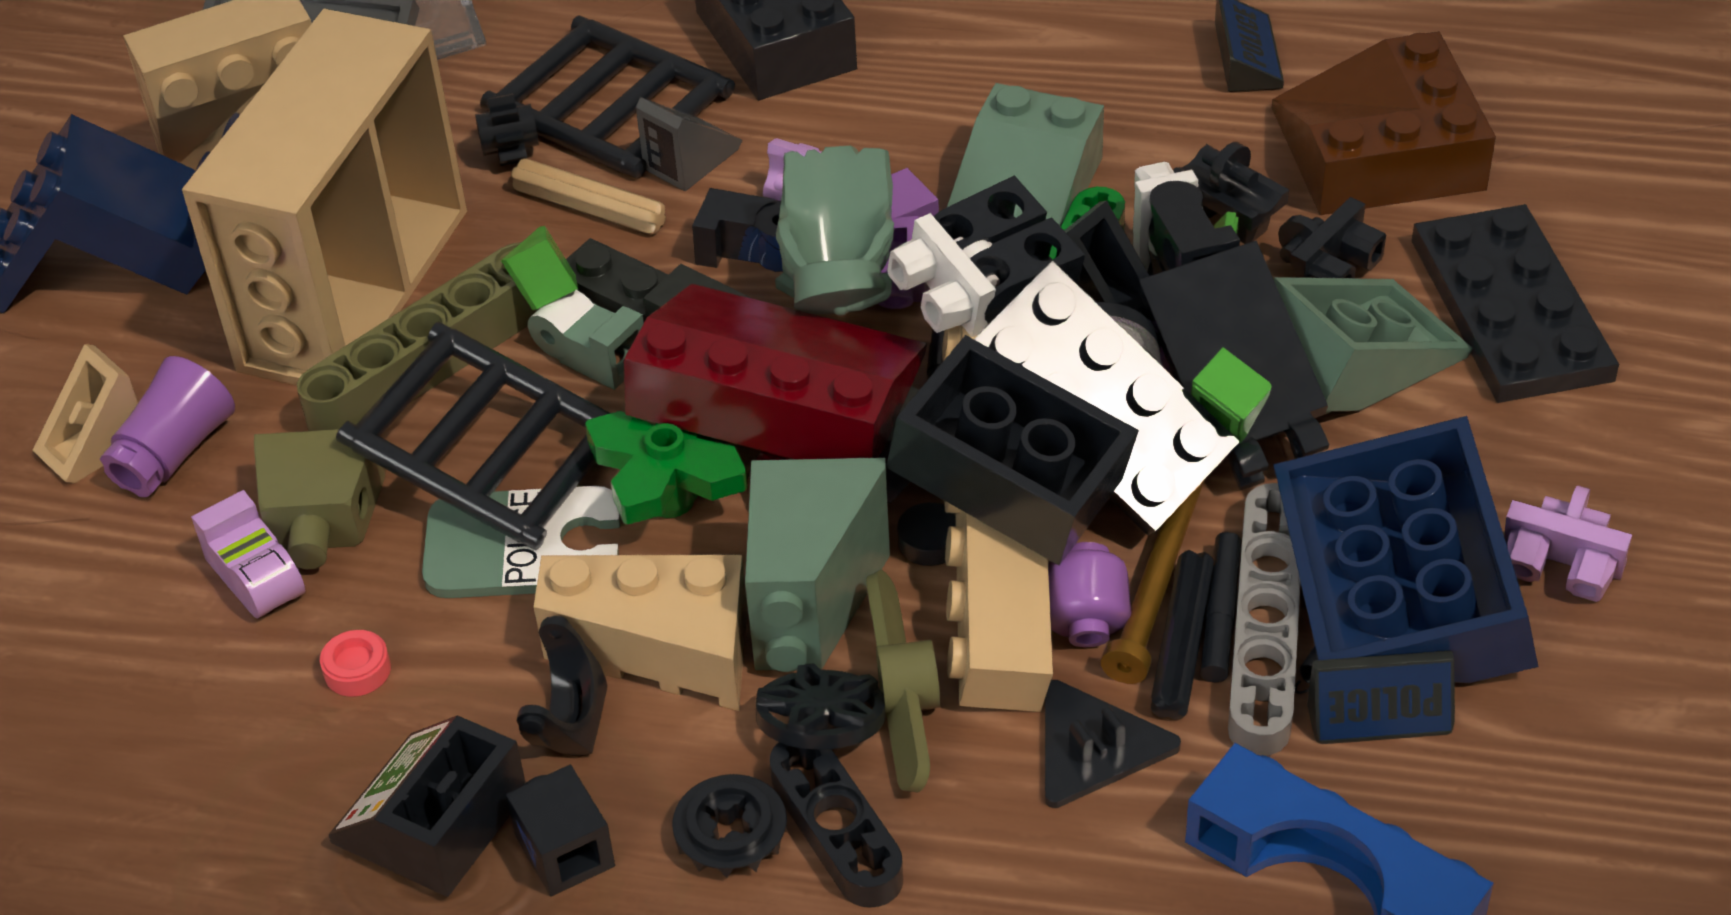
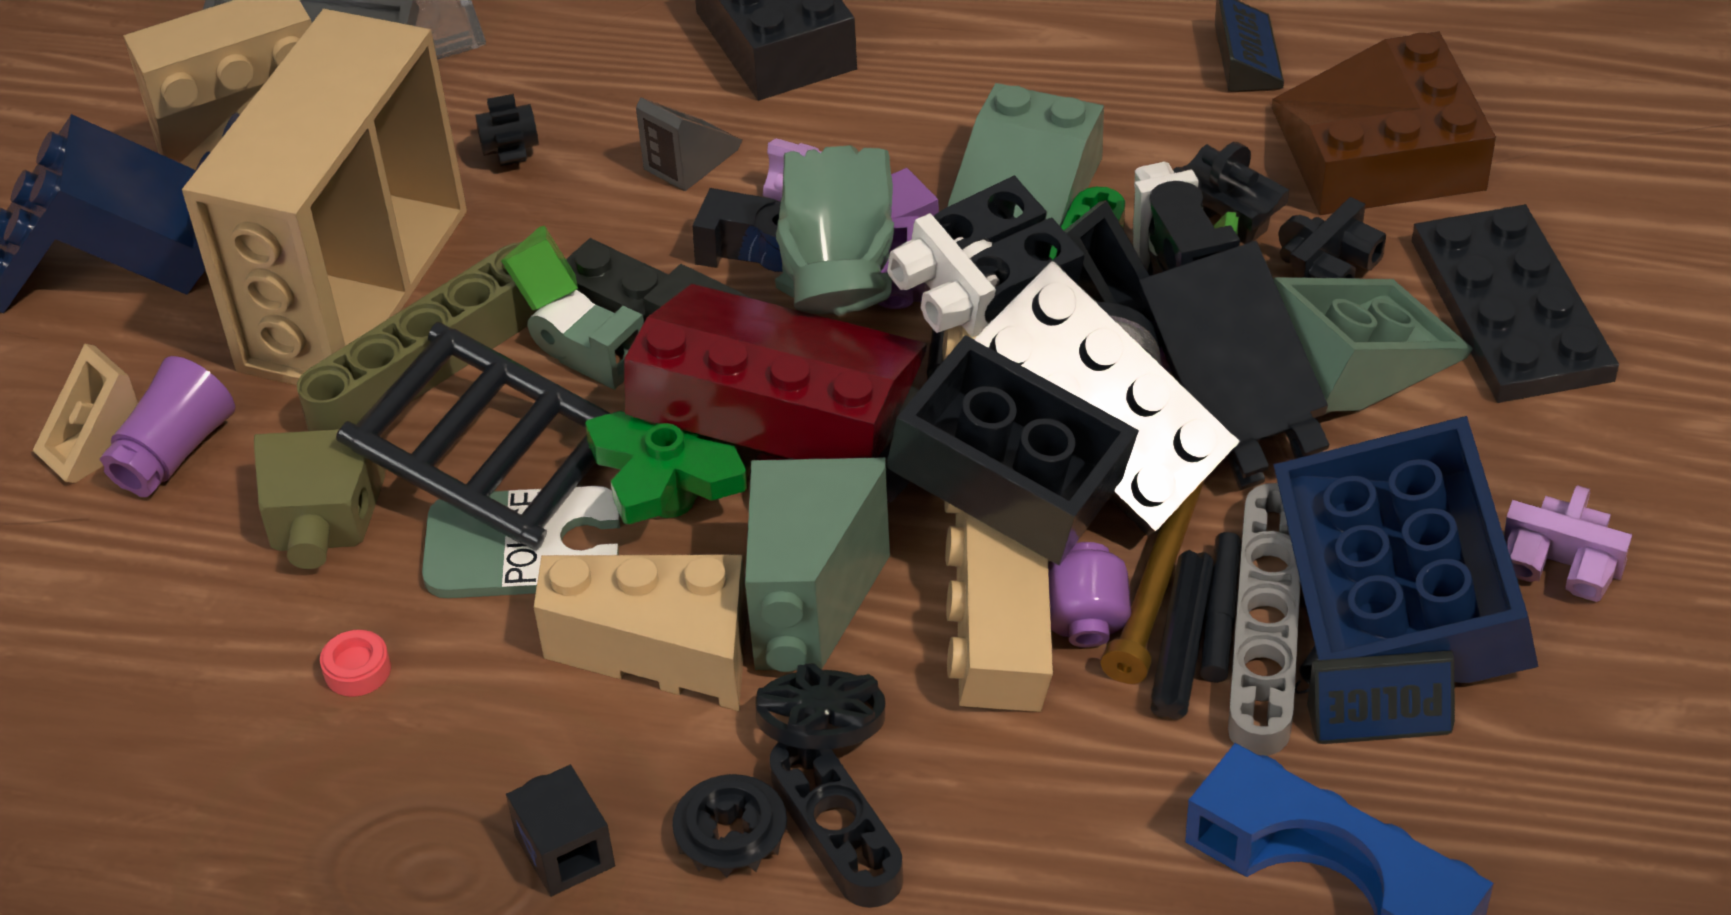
(247, 555): lavender leg -> none
(435, 803): black slope -> none
(572, 673): black helmet -> none
(589, 196): tan axle -> none
(622, 51): black bar -> none
(907, 680): olive piece -> none
(924, 532): black tile -> none
(1095, 744): black piece -> none
(1231, 392): bright green slope -> none

